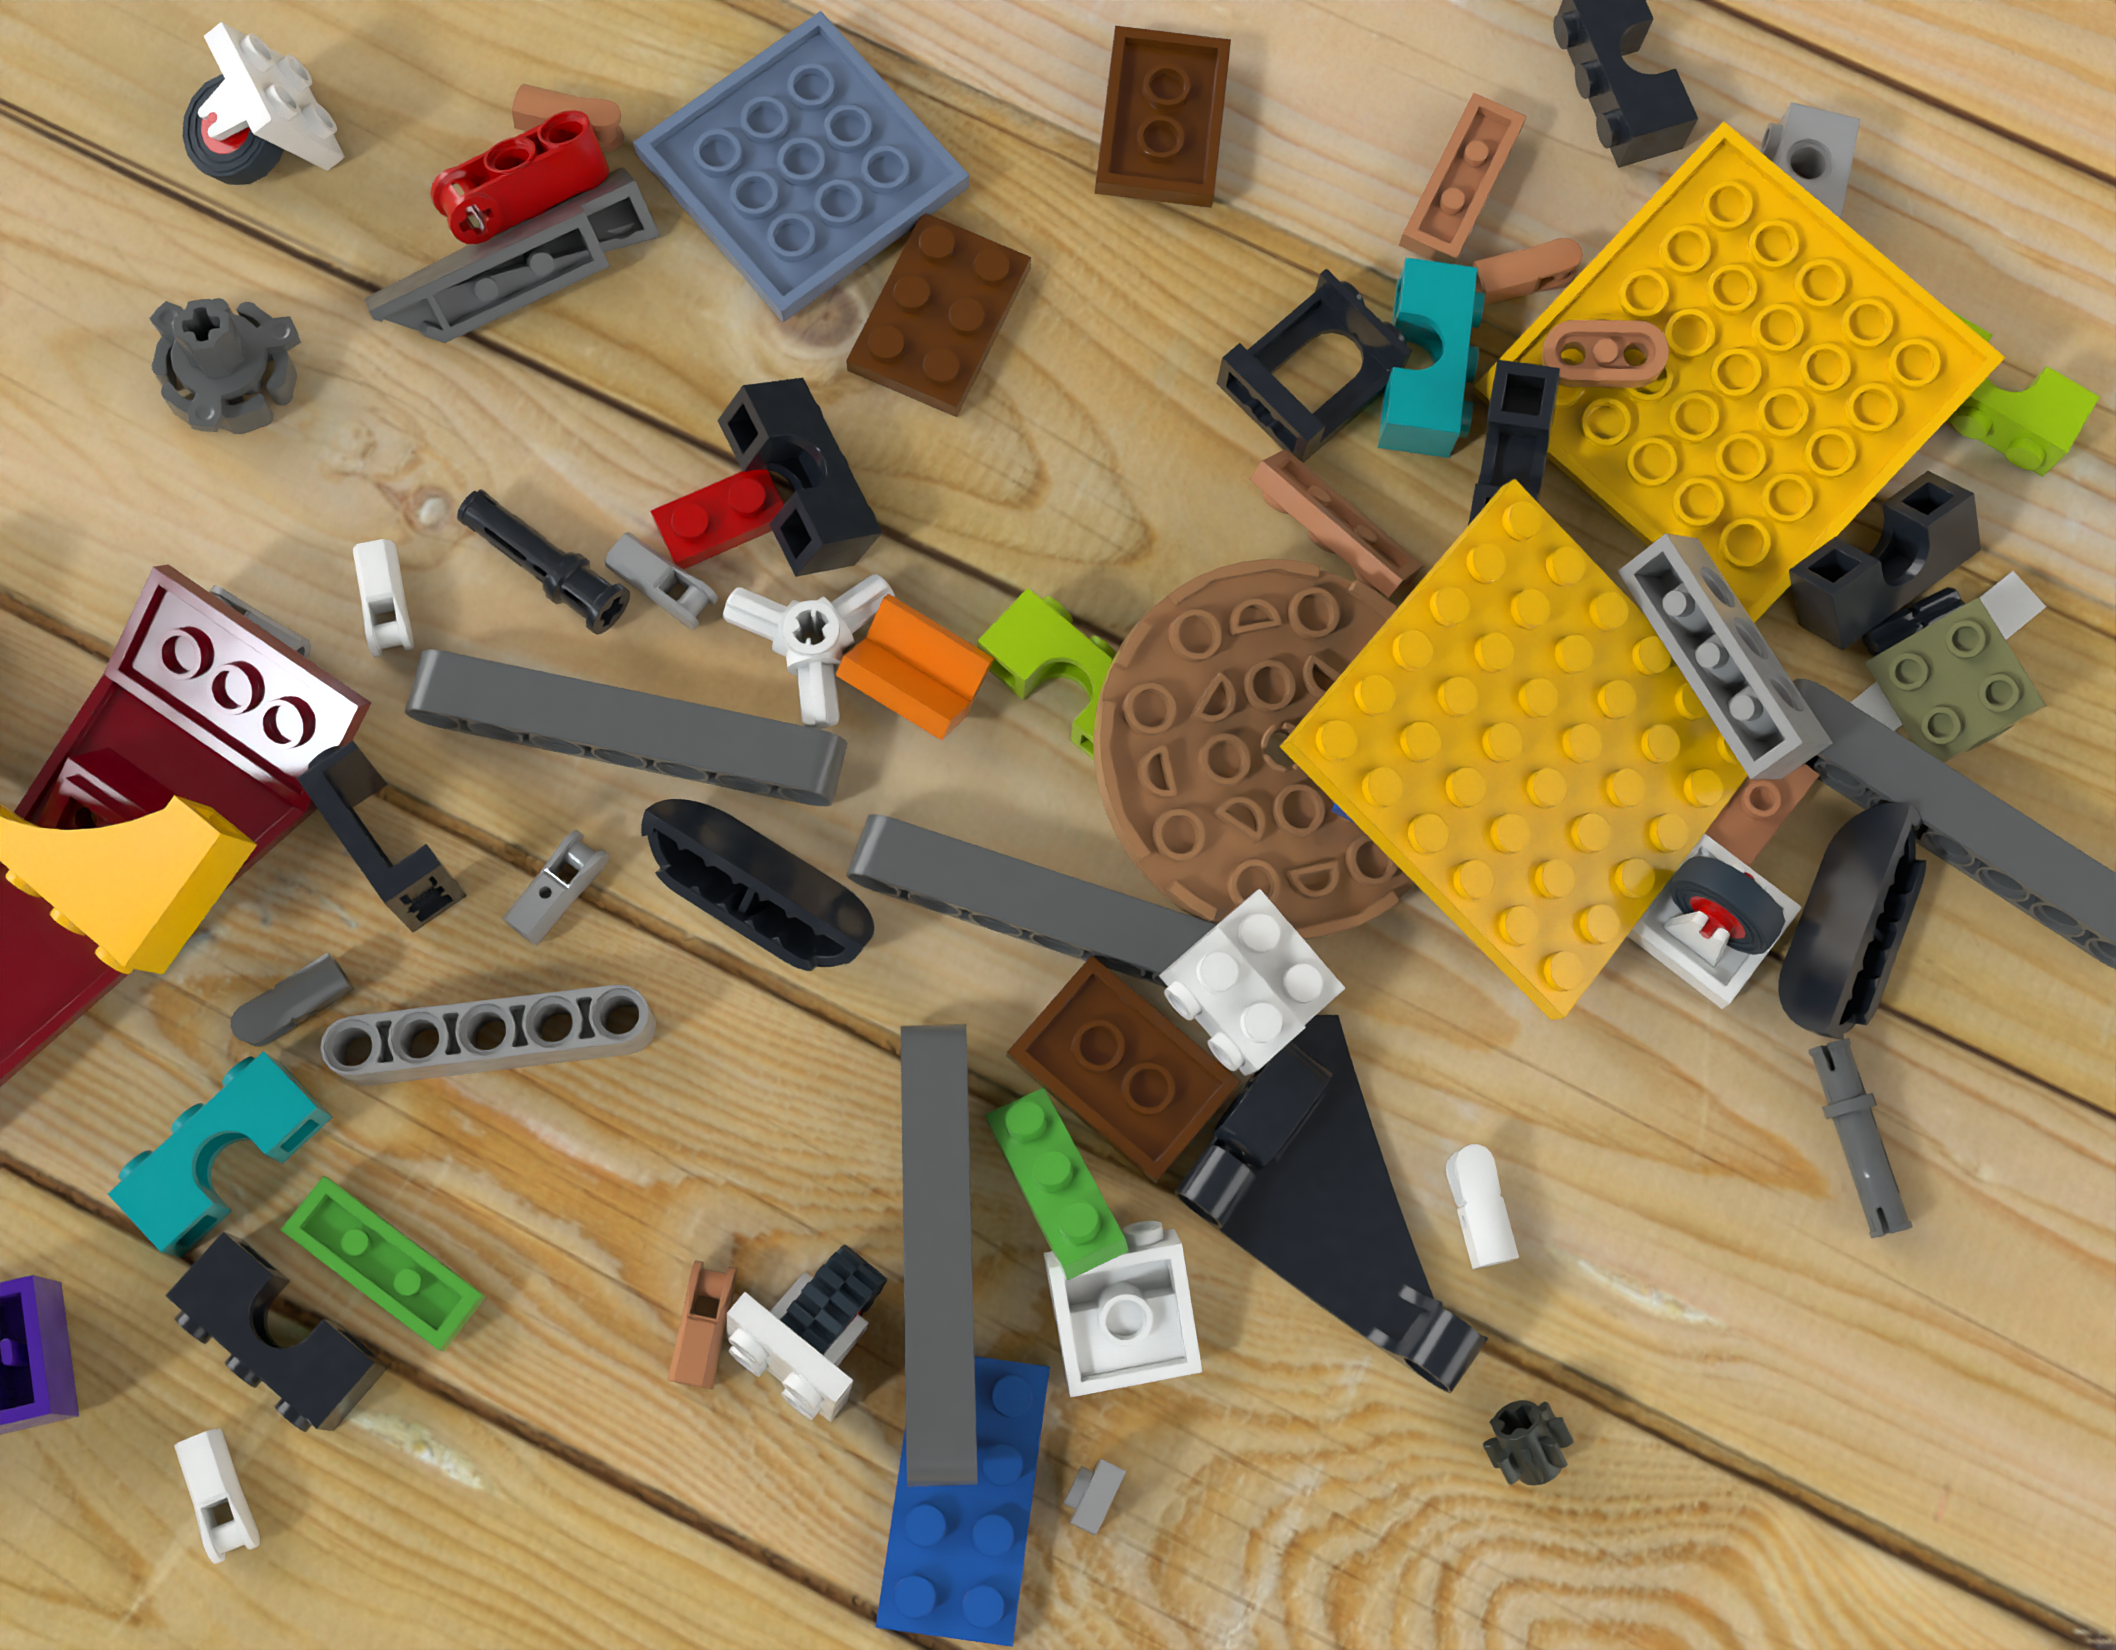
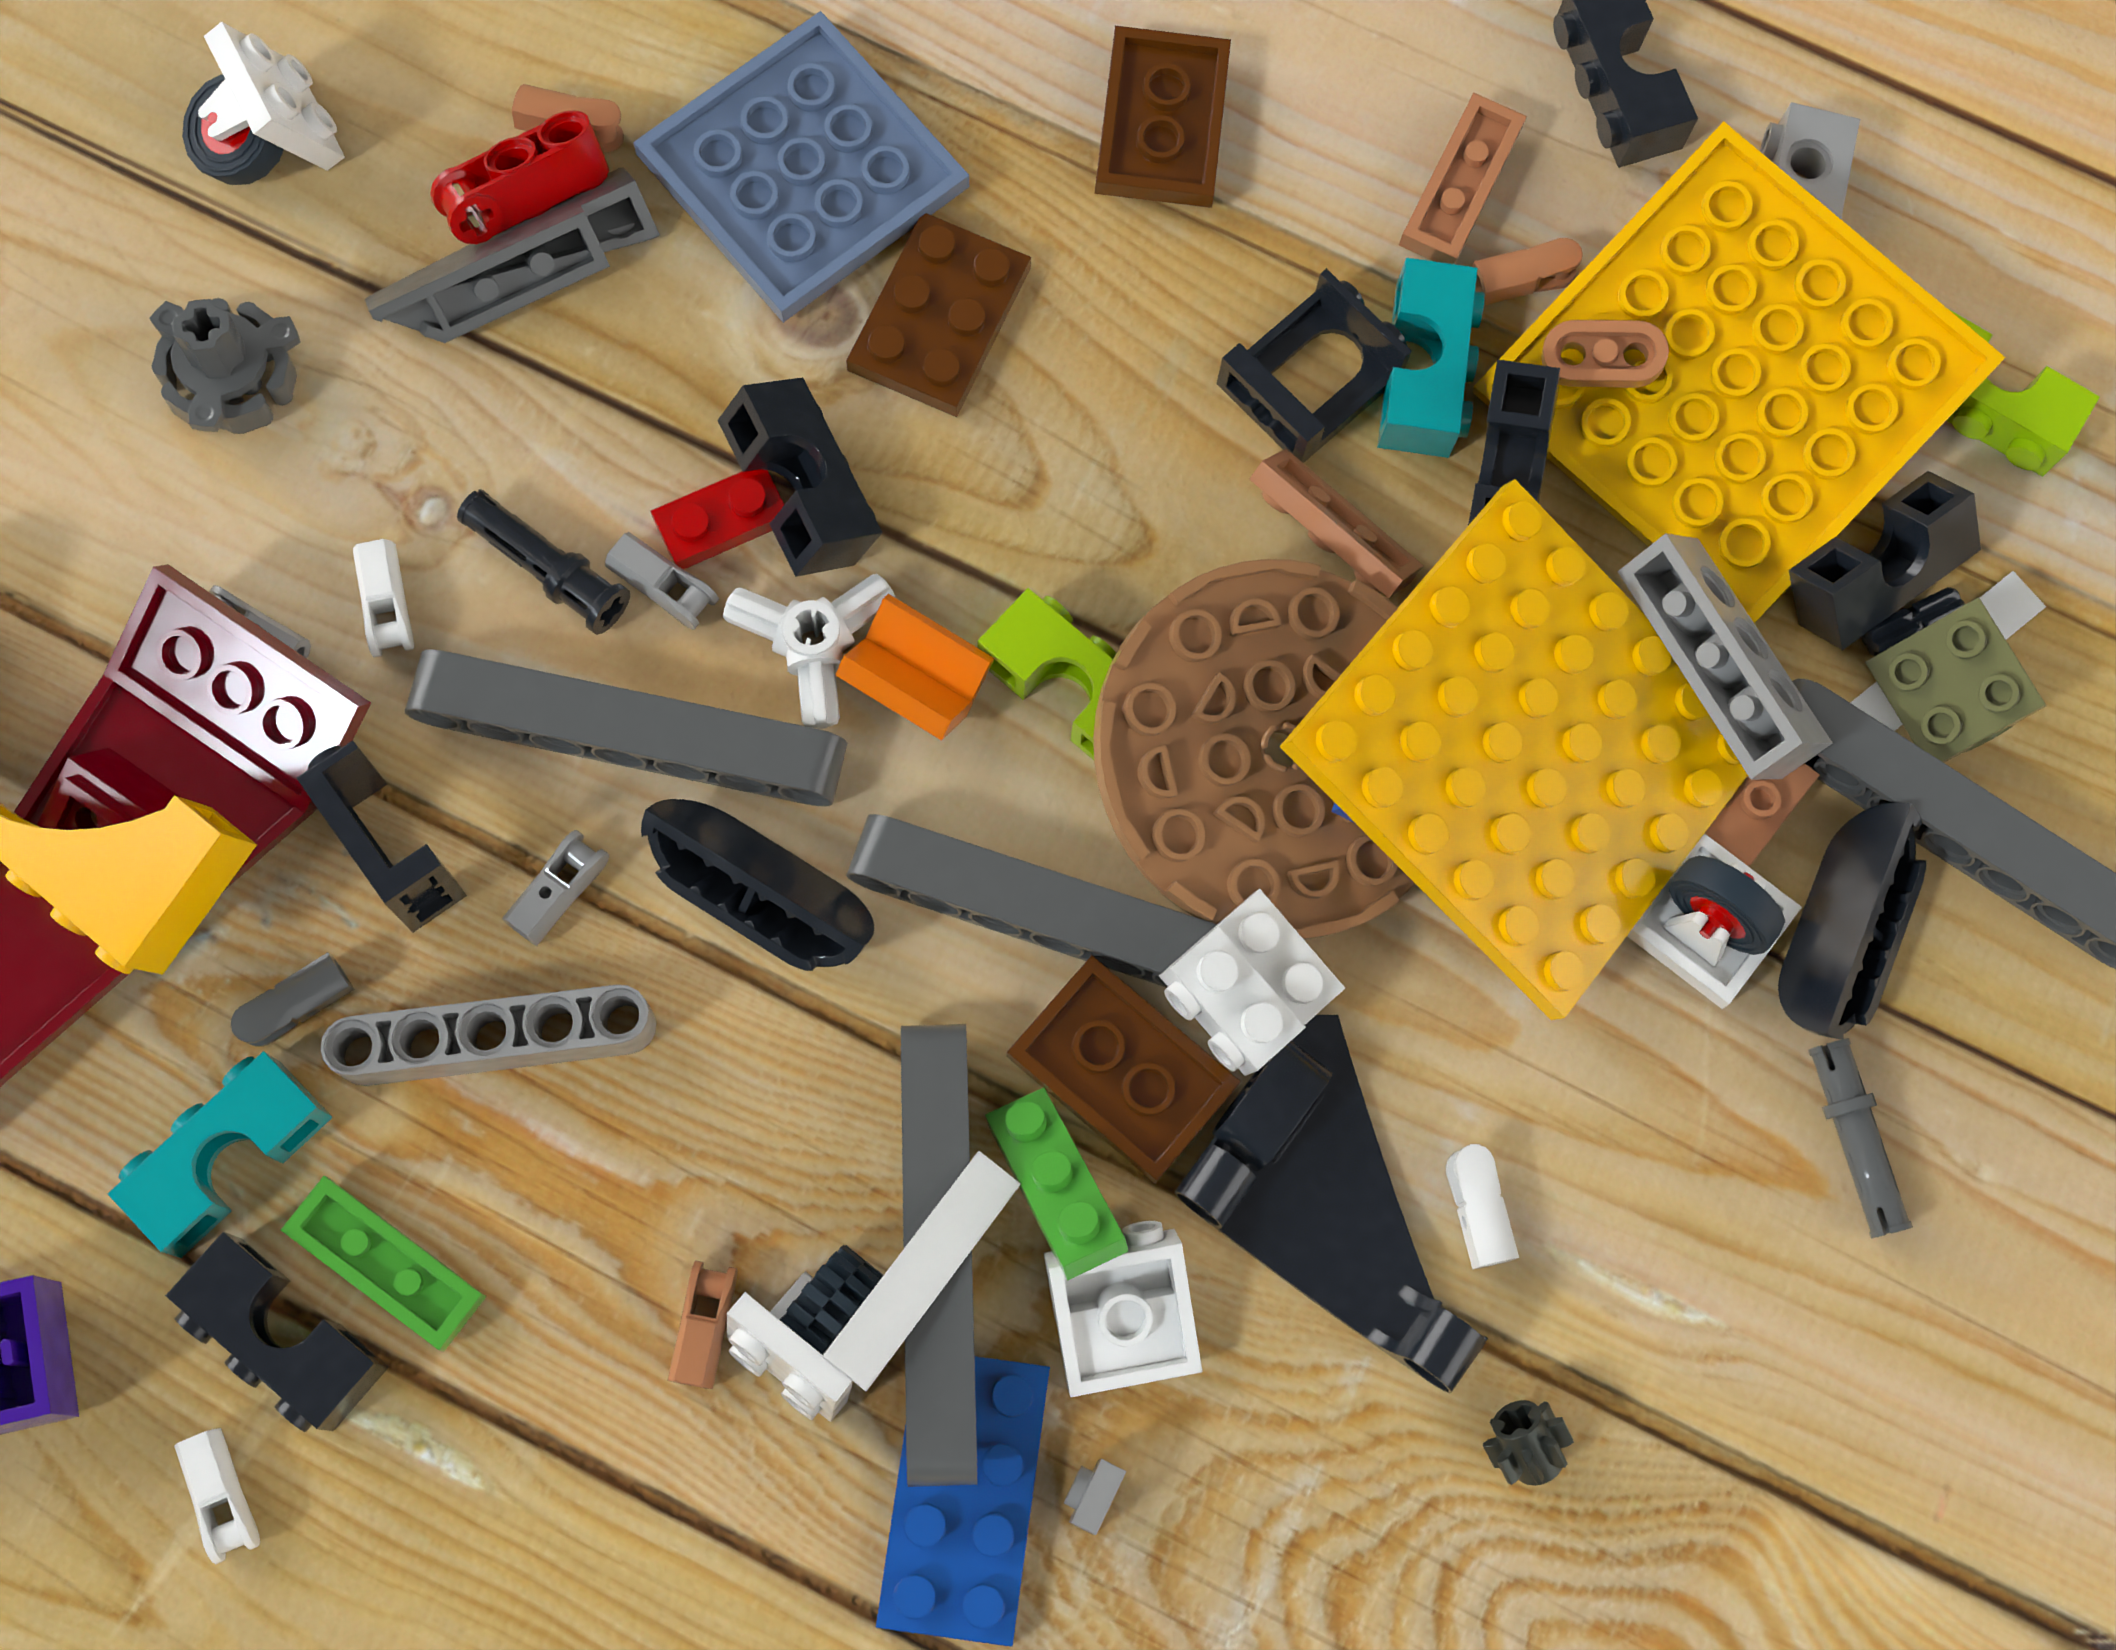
(921, 1271): none -> white sticker

